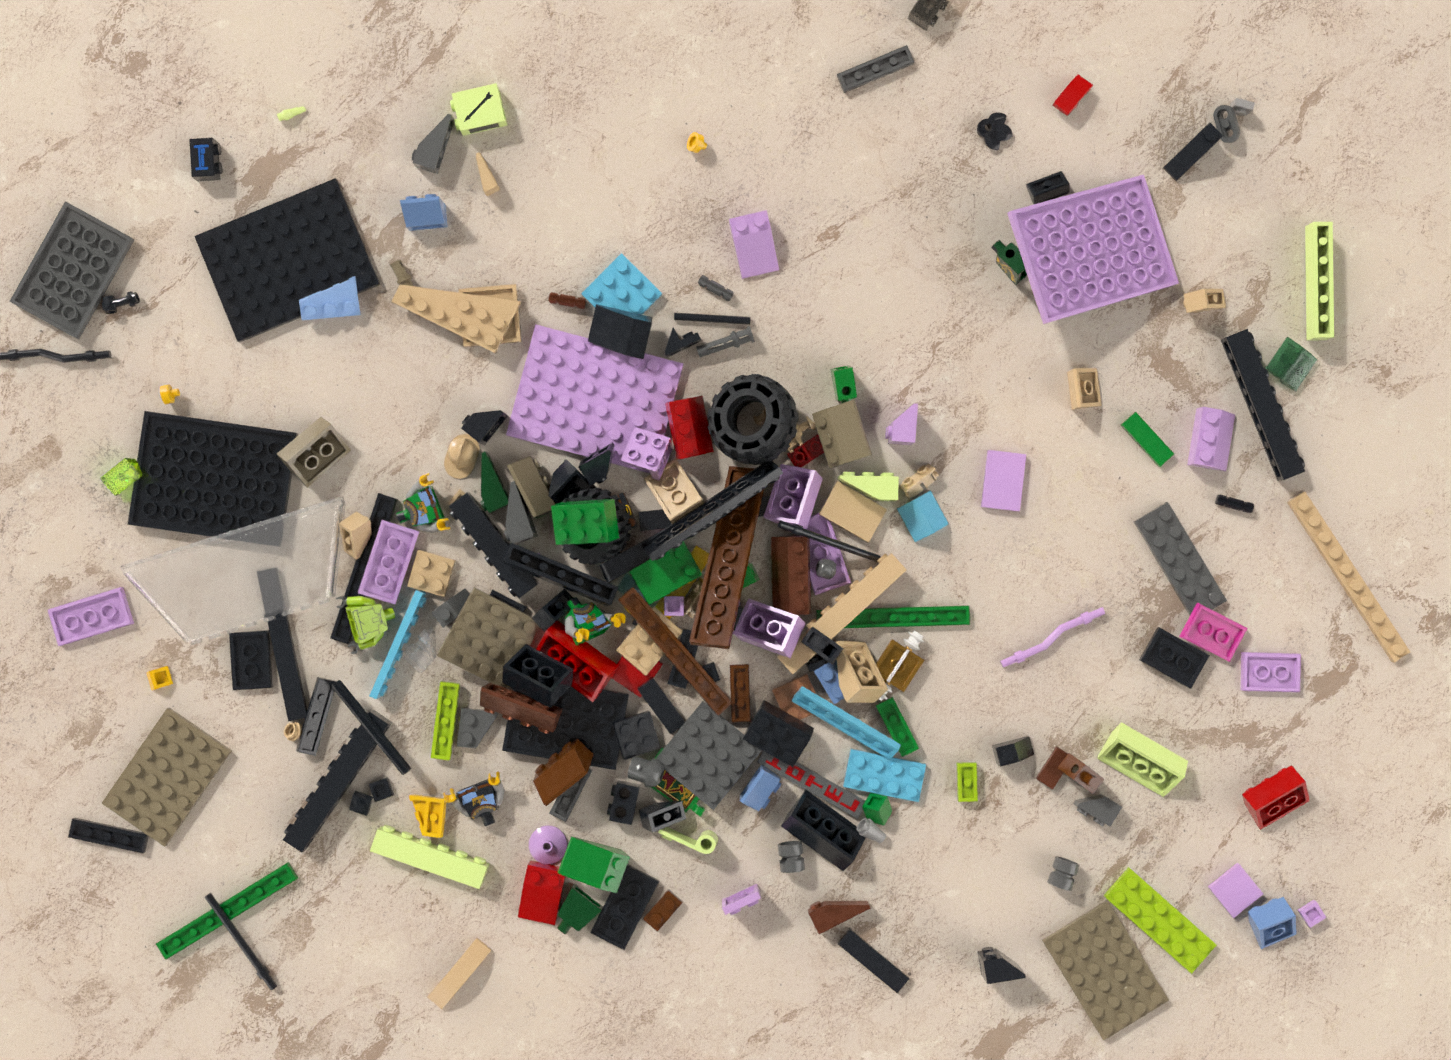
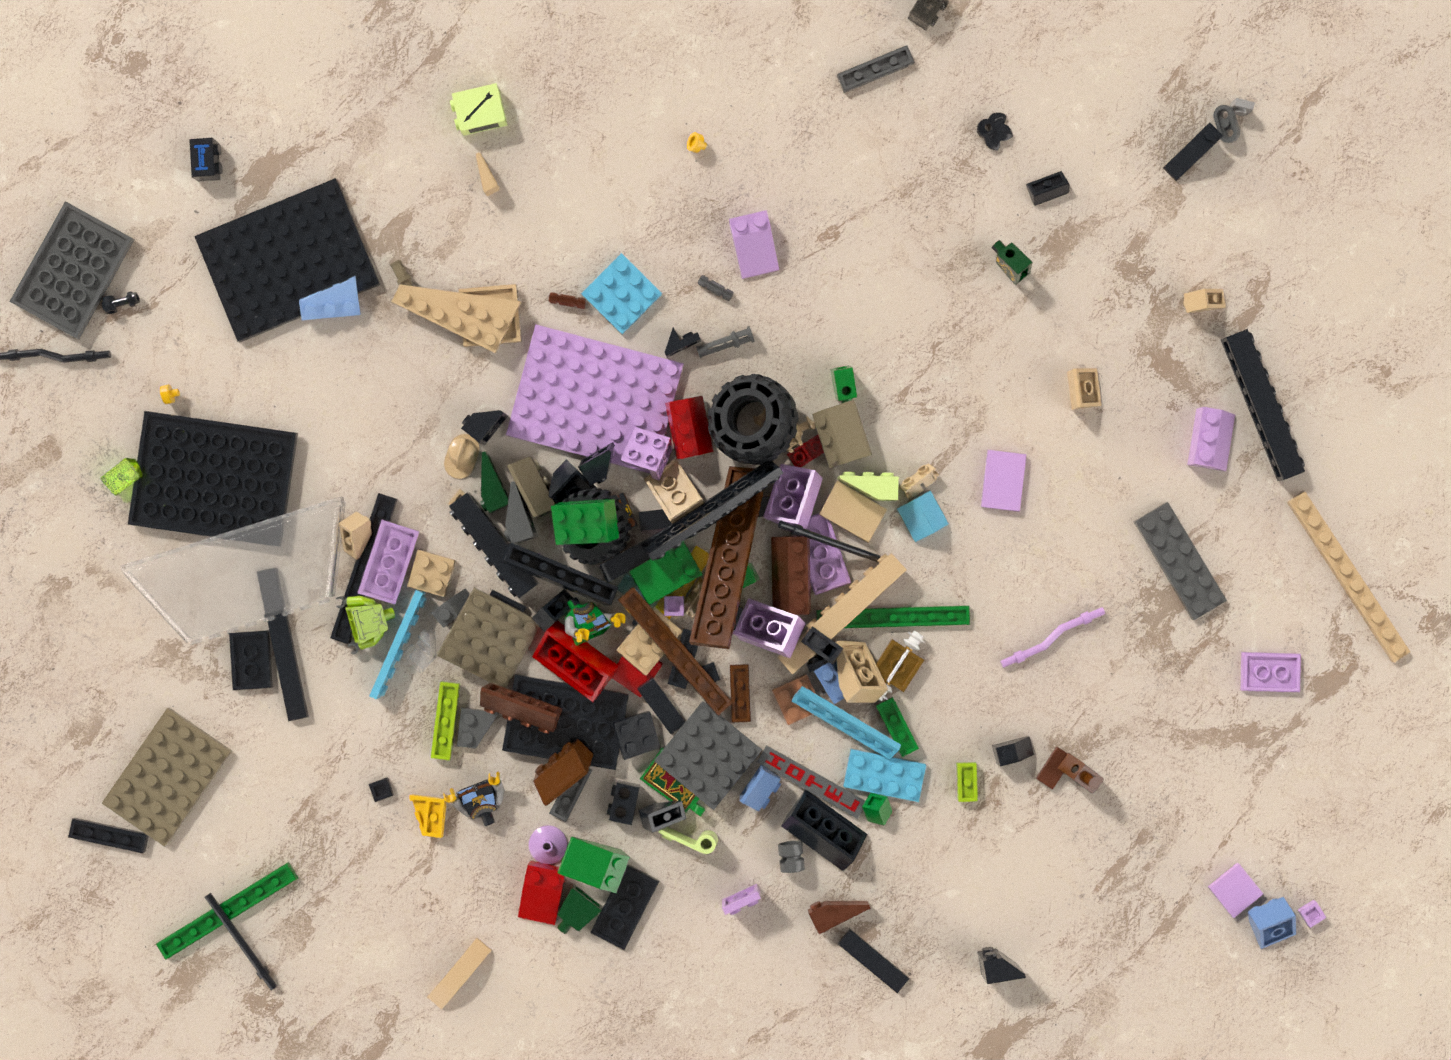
(90, 616): lavender tile -> none
(159, 678): yellow slope -> none
(290, 113): yellowish green piece -> none
(293, 731): tan plate -> none
(314, 451): dark tan slope -> none
(316, 716): tile -> none
(333, 785): black brick -> none
(361, 803): black plate -> none
(371, 727): black axle -> none
(423, 507): torso -> none
(424, 212): medium blue slope -> none
(430, 857): yellowish green brick -> none
(433, 146): dark grey slope -> none
(537, 675): black brick -> none
(620, 331): black slope -> none
(646, 771): dark grey piece -> none
(662, 910): reddish brown plate -> none
(712, 318): black bar -> none
(778, 733): black brick -> none
(826, 568): dark grey piece -> none
(870, 830): light grey cone -> none
(903, 428): lavender slope -> none
(1063, 873): dark grey wheel -> none
(1072, 95): red slope -> none
(1093, 248): lavender plate -> none
(1100, 807): dark grey slope -> none
(1105, 970): dark tan plate -> none
(1143, 760): yellowish green slope -> none
(1147, 439): green tile -> none
(1160, 920): lime plate -> none
(1174, 657): black plate -> none
(1213, 632): dark pink tile -> none
(1233, 503): black axle -> none
(1276, 796): red slope -> none
(1291, 364): clear green slope -> none
(1319, 281): yellowish green brick -> none

